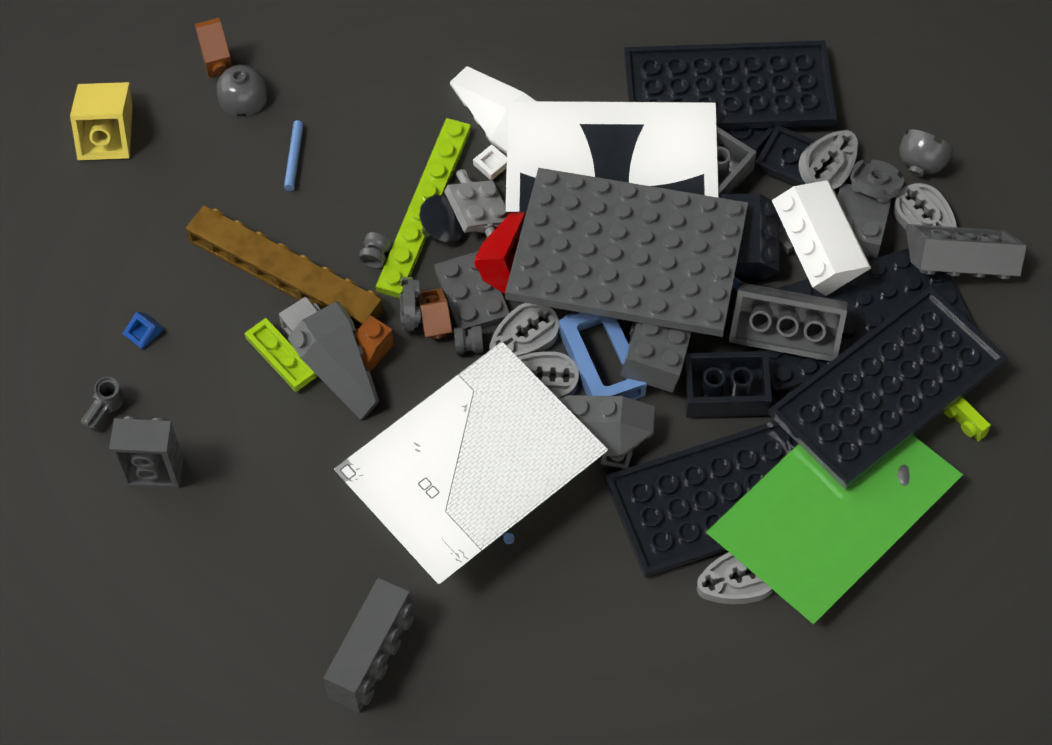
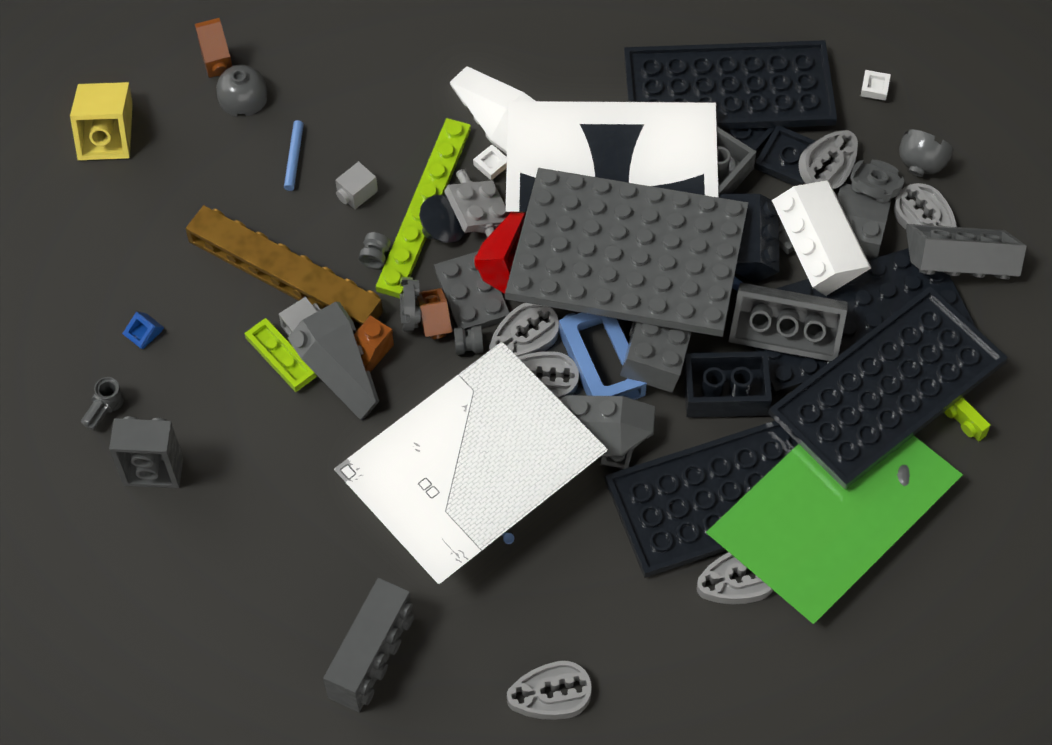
(356, 185): none -> light grey brick
(551, 675): none -> light grey piece
(875, 85): none -> white plate

